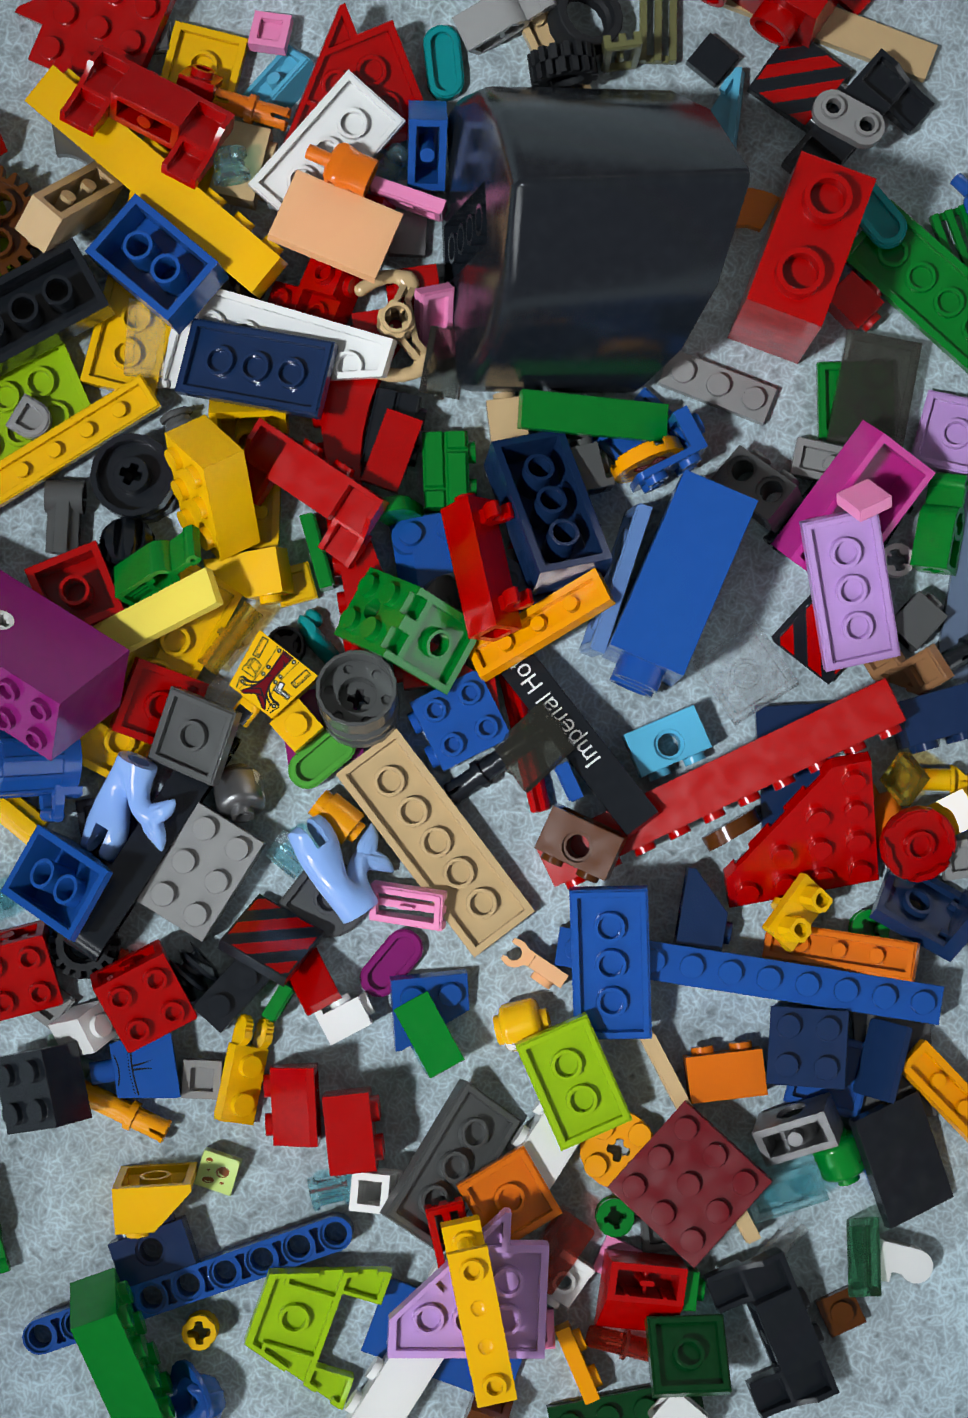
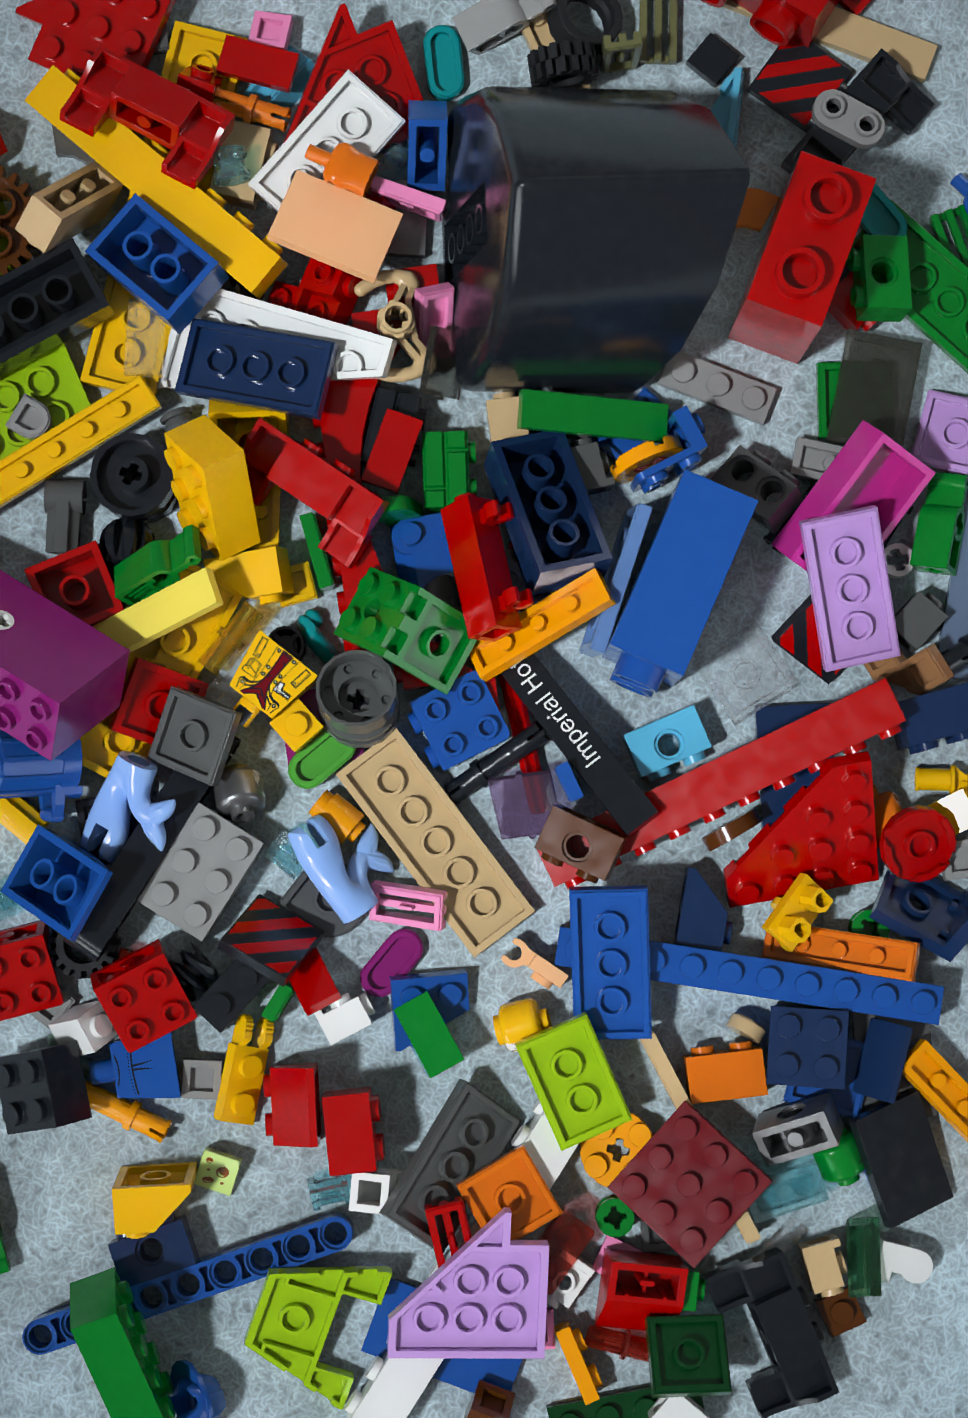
(208, 1321): yellow bush -> none
(258, 63): none -> red tile
(478, 1311): yellow fence -> none
(522, 802): none -> clear purple piece
(534, 747): clear smoke piece -> none
(746, 1027): none -> tan tile
(823, 1265): none -> tan brick
(864, 500): bright pink tile -> none
(890, 260): none -> green brick
(904, 778): clear yellow plate -> none

